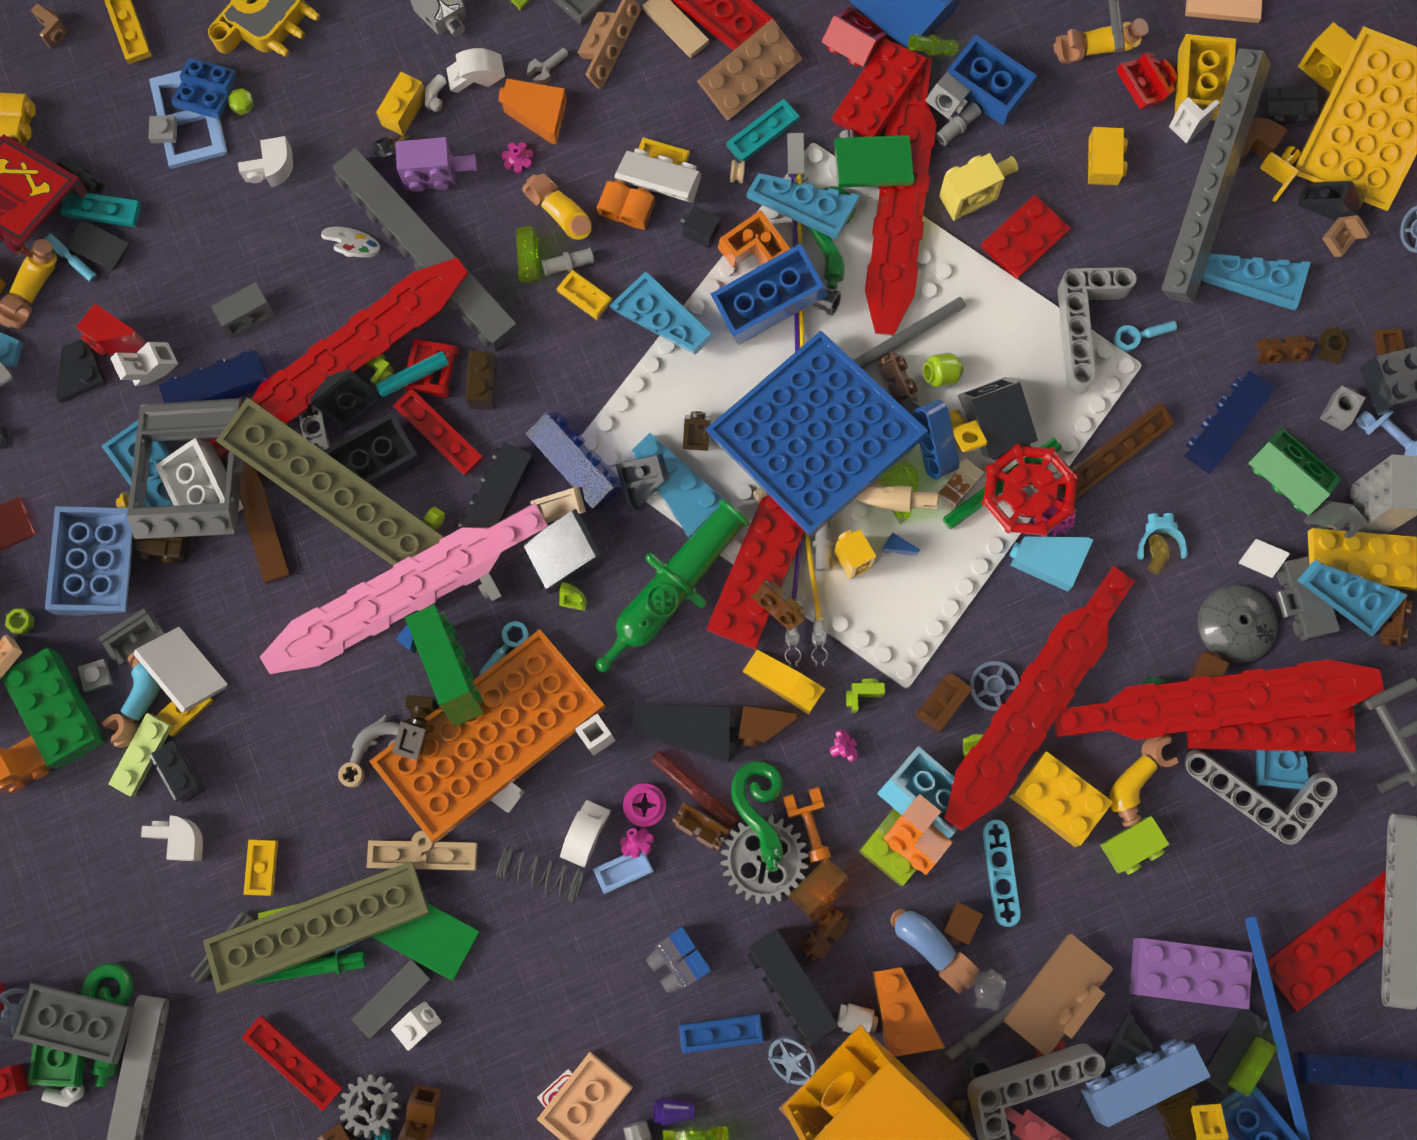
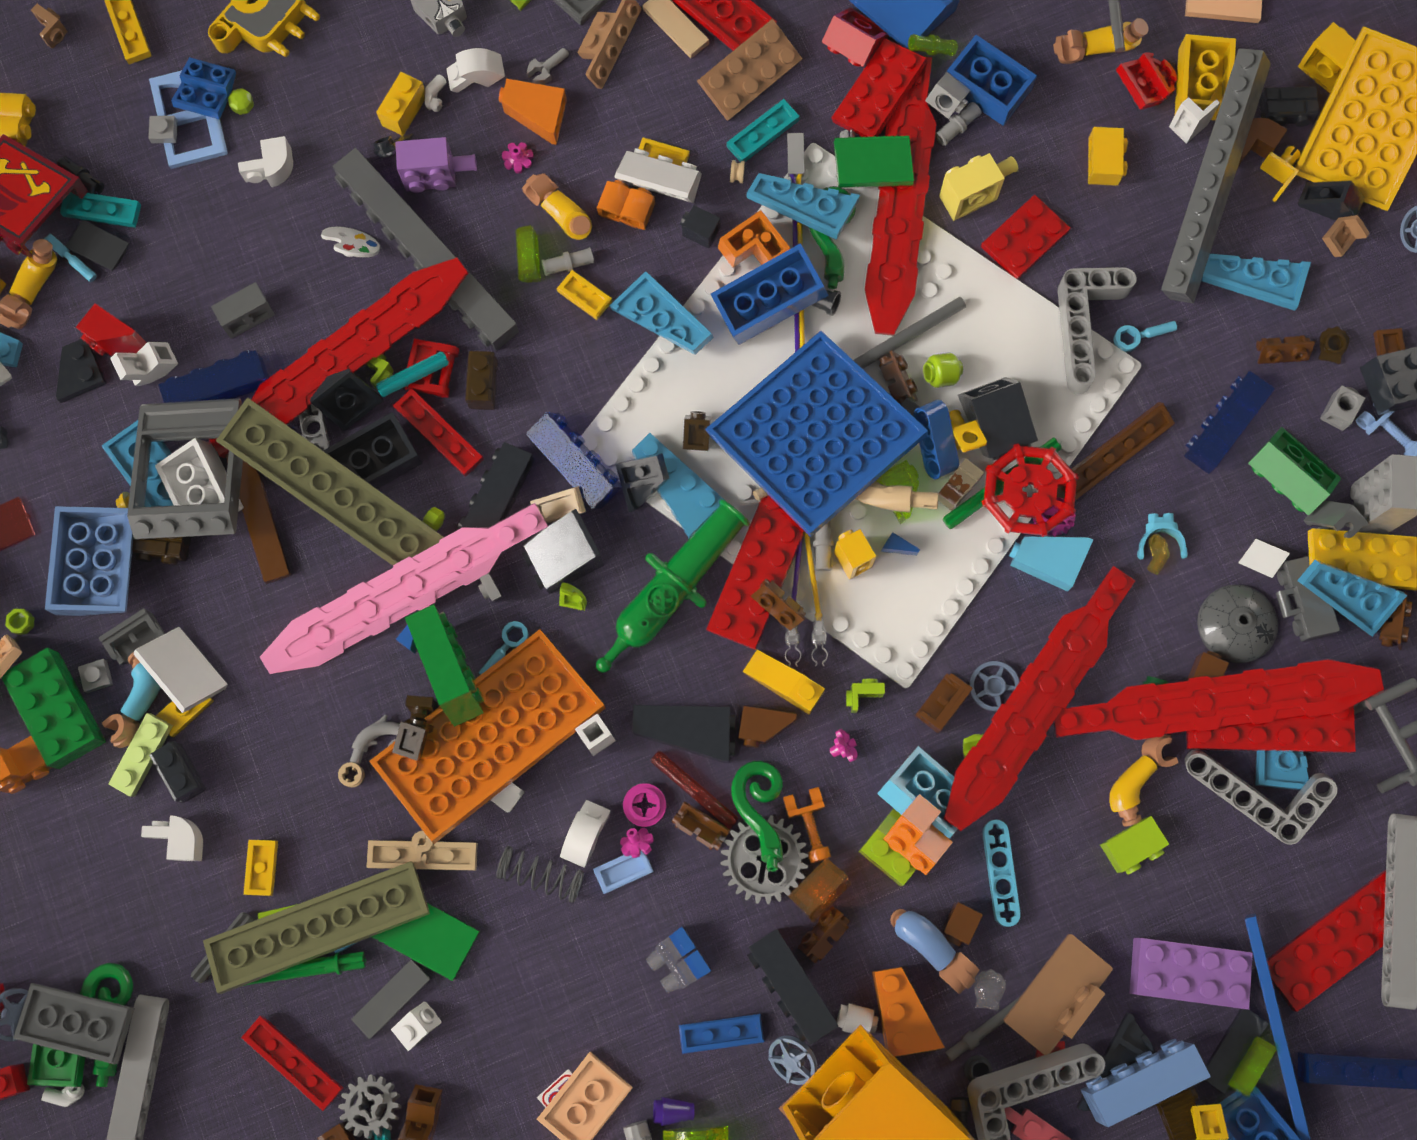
(1061, 799): yellow brick -> none

